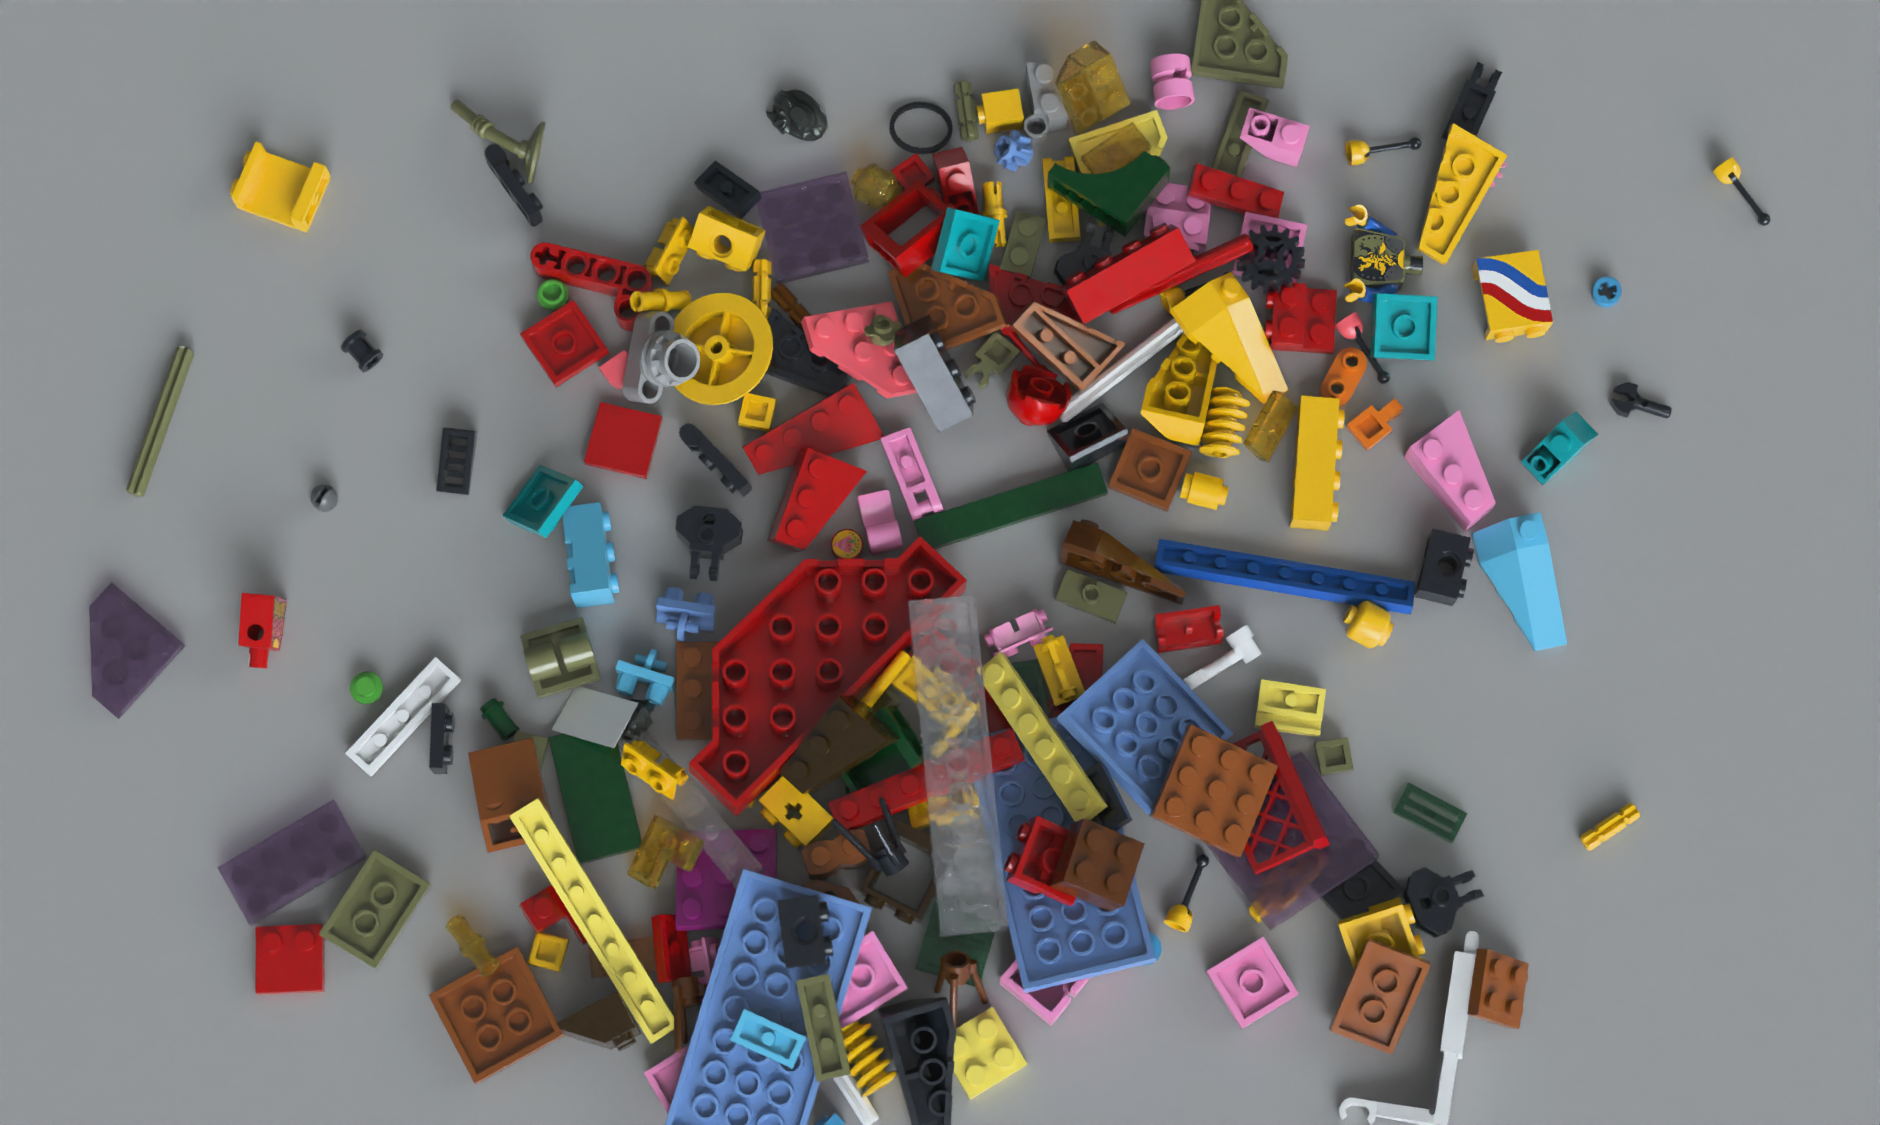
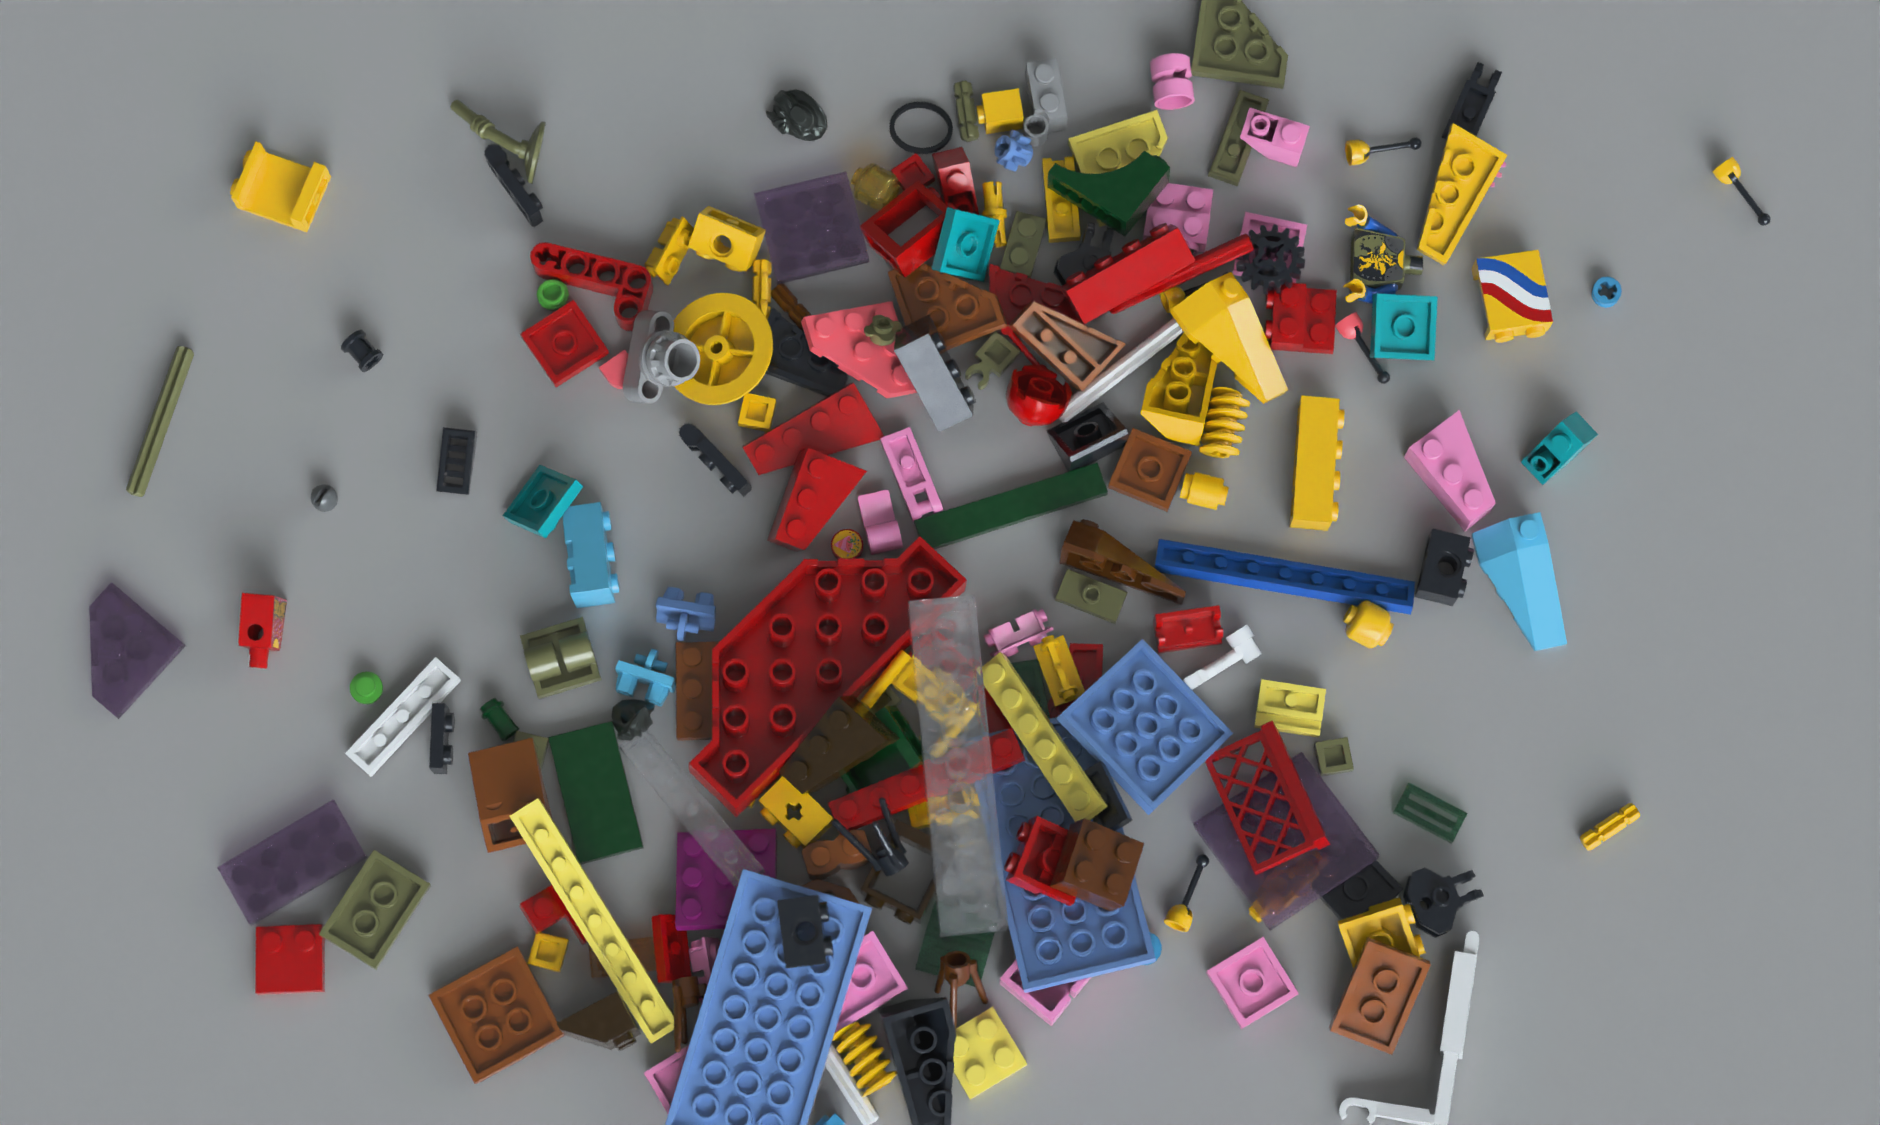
(472, 945): clear yellow pin -> none
(595, 716): white sticker -> none
(623, 440): red tile -> none
(642, 760): yellow hinge -> none
(659, 300): yellow pin -> none
(662, 844): clear yellow plate -> none
(708, 540): black hinge -> none
(728, 189): black plate -> none
(768, 1038): medium azure plate -> none
(823, 1027): olive plate -> none
(1090, 87): clear yellow slope -> none
(1116, 150): clear yellow plate -> none
(1213, 790): dark orange plate -> none
(1233, 192): red plate -> none
(1270, 426): clear yellow plate -> none
(1344, 375): orange plate -> none
(1373, 425): orange plate -> none
(1498, 988): dark orange plate -> none
(1636, 402): black bar -> none

